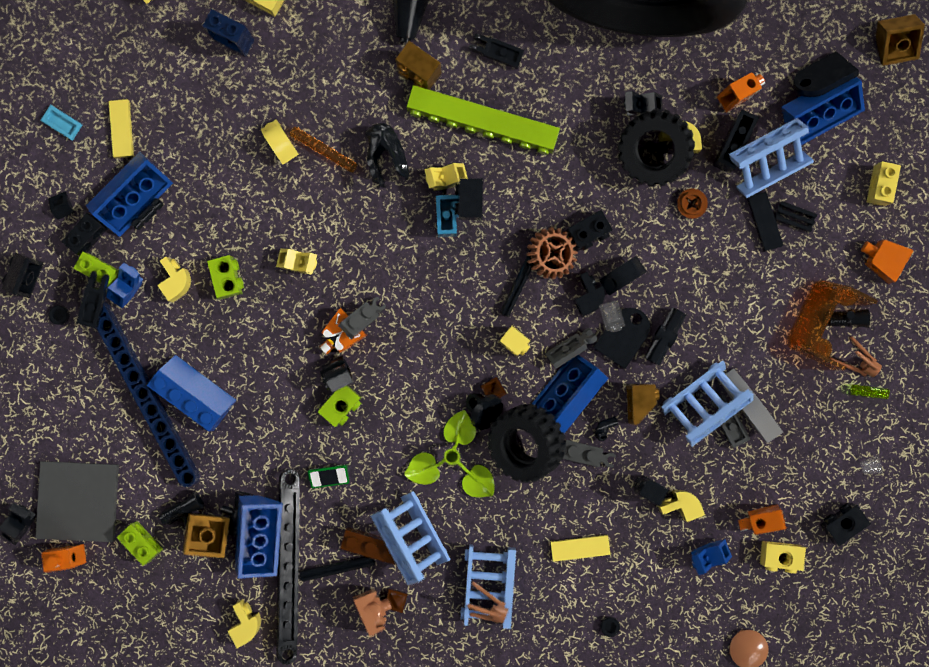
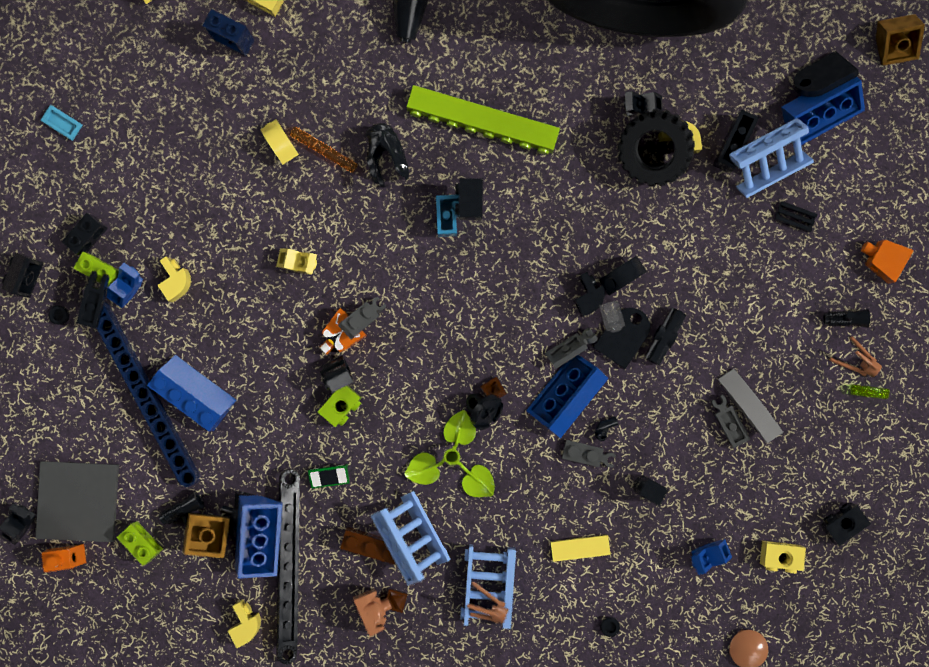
(60, 205): black slope -> none
(121, 128): light yellow tile -> none
(128, 194): blue slope -> none
(147, 214): black axle -> none
(220, 279): lime brick -> none
(336, 568): black axle -> none
(418, 66): pearl gold brick -> none
(445, 177): light yellow brick -> none
(498, 51): black hinge -> none
(508, 452): black tyre -> none
(515, 342): light yellow brick -> none
(517, 287): black axle -> none
(541, 242): nougat gear -> none
(590, 230): black brick -> none
(640, 401): pearl gold slope -> none
(684, 501): light yellow brick -> none
(691, 194): dark orange gear -> none
(710, 422): light blue fence -> none
(740, 91): orange torso -> none
(765, 221): black tile -> none
(771, 516): orange torso -> none
(814, 316): clear orange windscreen -> none
(871, 466): clear piece -> none
(883, 183): light yellow brick -> none

